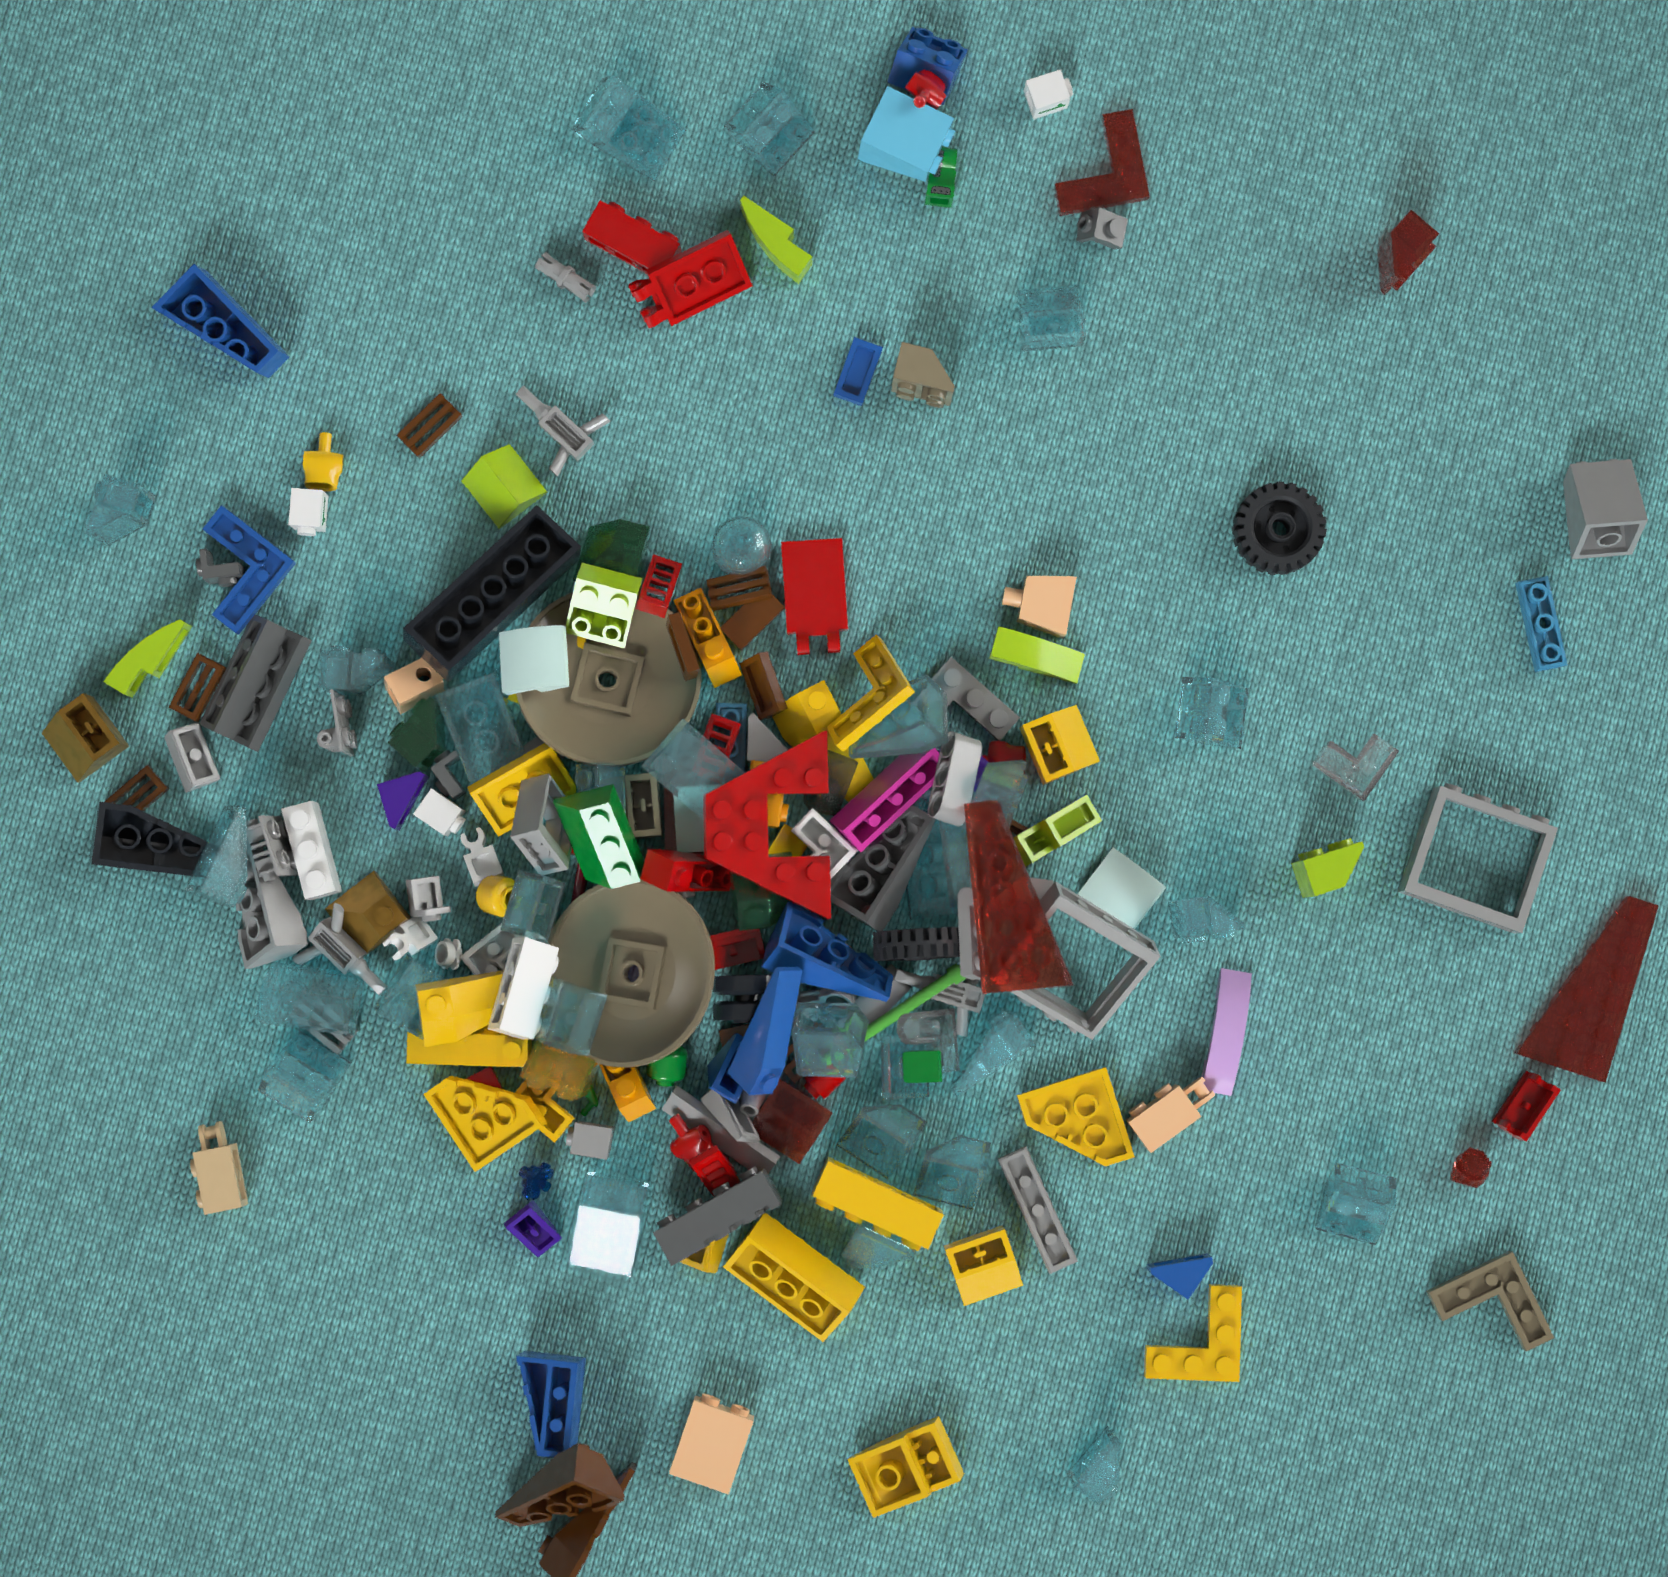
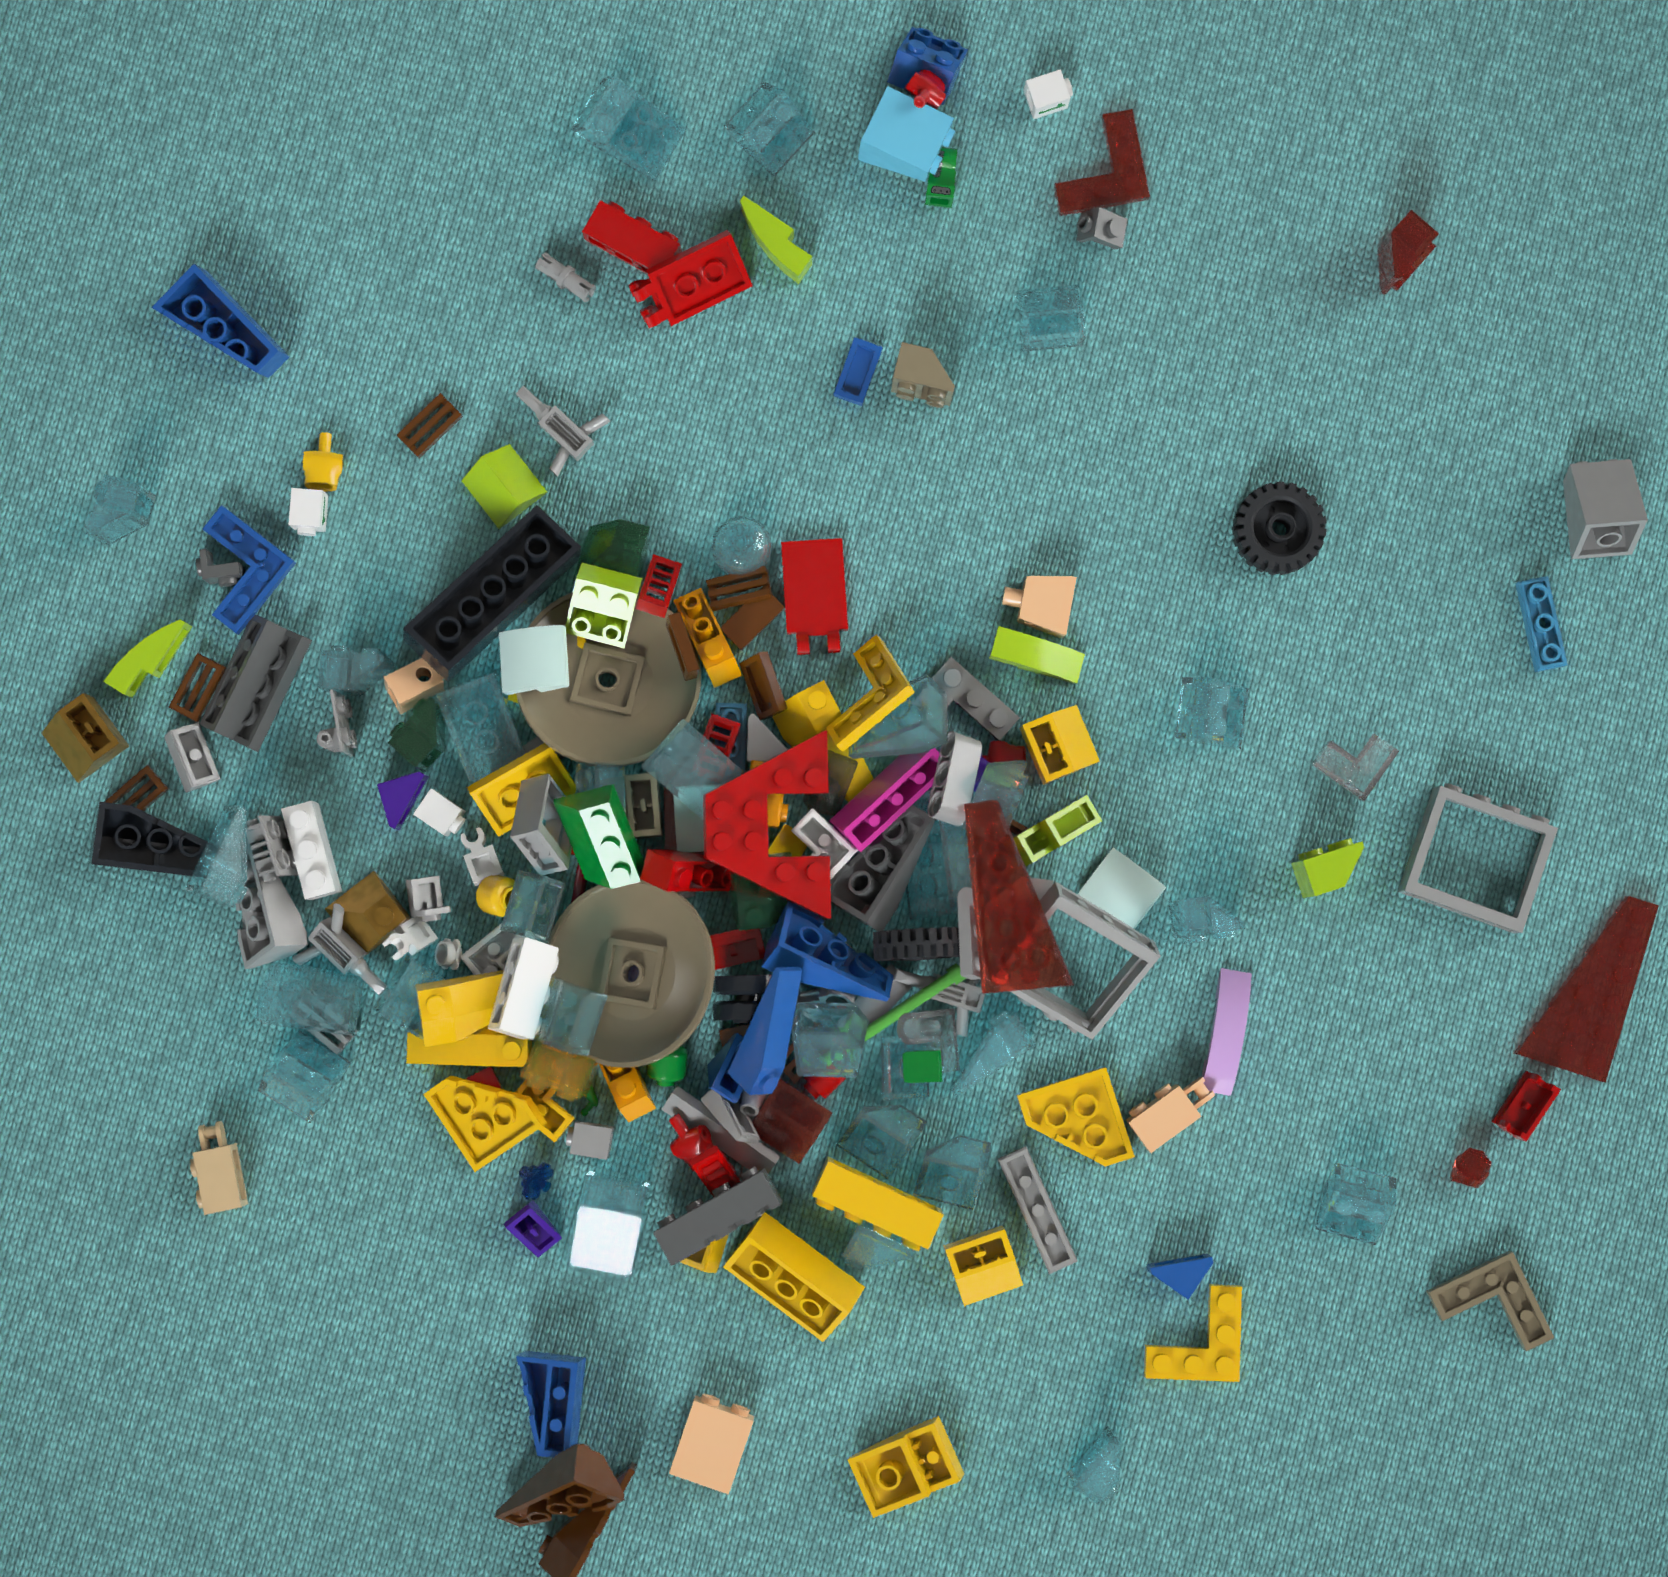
(447, 781): dark grey bracket -> none

